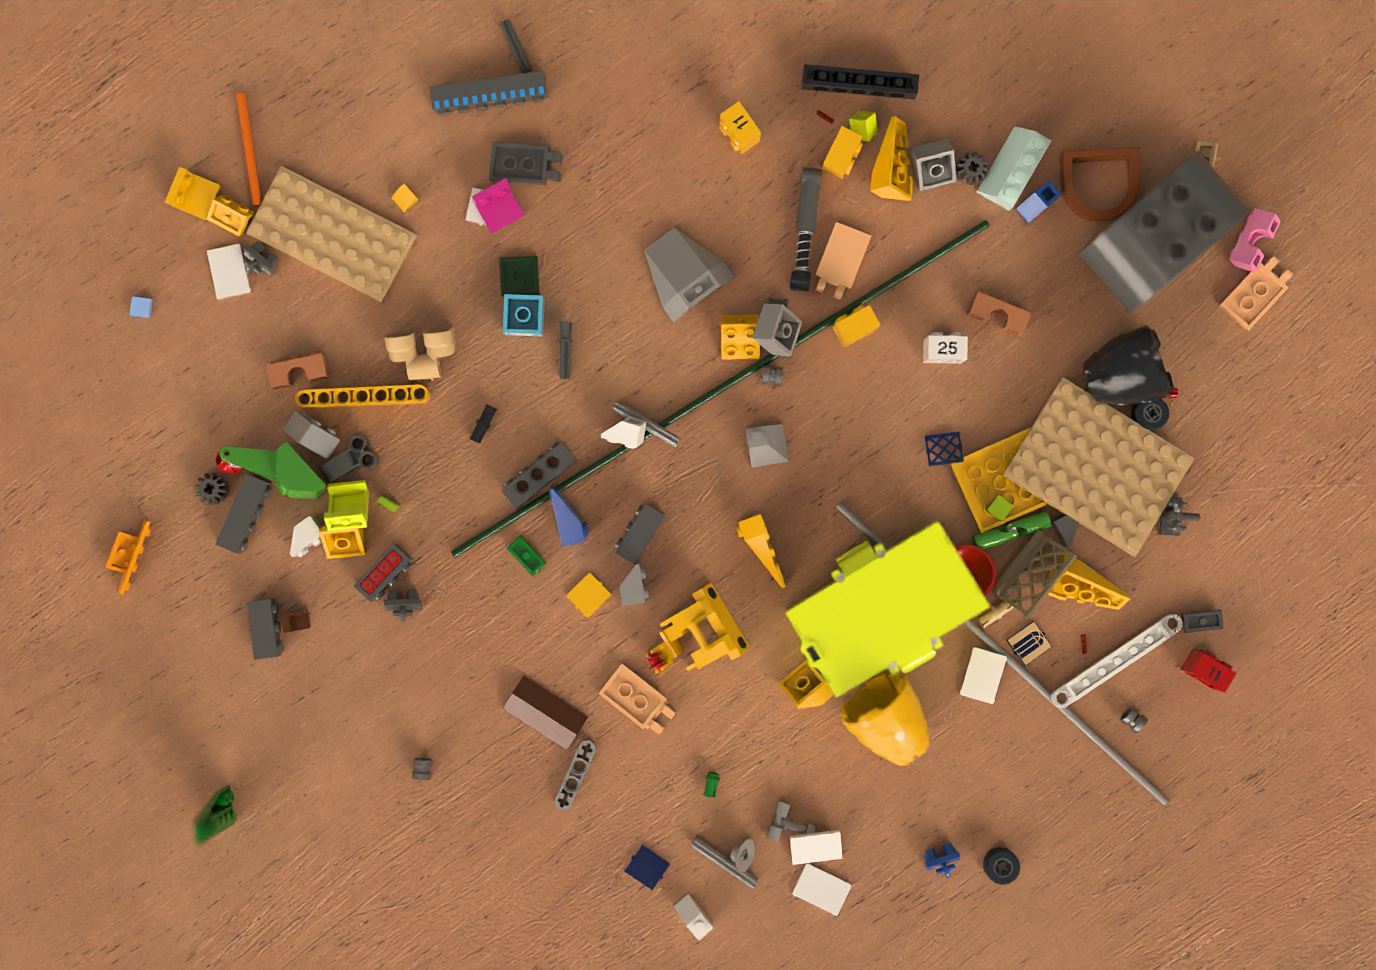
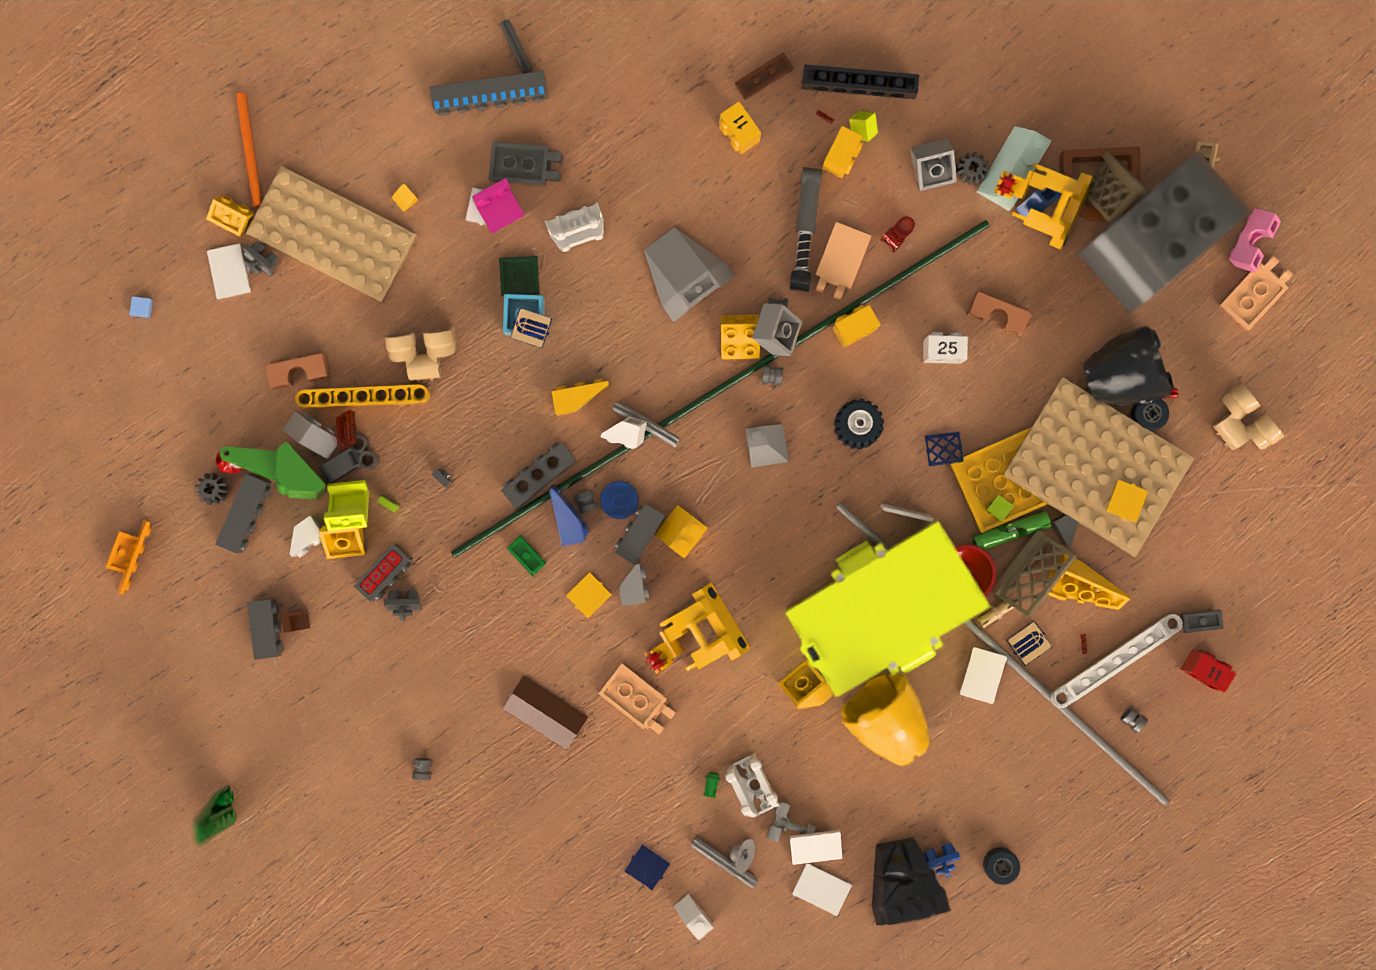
(192, 193): yellow bracket -> none
(346, 430): none -> clear red tile
(443, 477): none -> dark grey plate
(483, 423): black pin -> none
(531, 328): none -> piece
(565, 349): dark grey axle -> none
(572, 399): none -> yellow slope
(576, 227): none -> white piece
(577, 775): light grey beam -> none
(586, 501): none -> dark grey wheel
(619, 500): none -> blue tile
(680, 531): none -> yellow slope
(743, 788): none -> white piece
(757, 538): yellow wedge -> none
(764, 76): none -> reddish brown plate
(858, 424): none -> black wheel
(890, 173): yellow wedge -> none
(896, 235): none -> clear red piece
(902, 511): none -> white piece
(905, 884): none -> black wedge
(1012, 185): none -> yellow container
(1121, 176): none -> dark tan fence
(1127, 501): none -> yellow piece
(1172, 515): dark grey piece -> none
(1231, 428): none -> tan piece

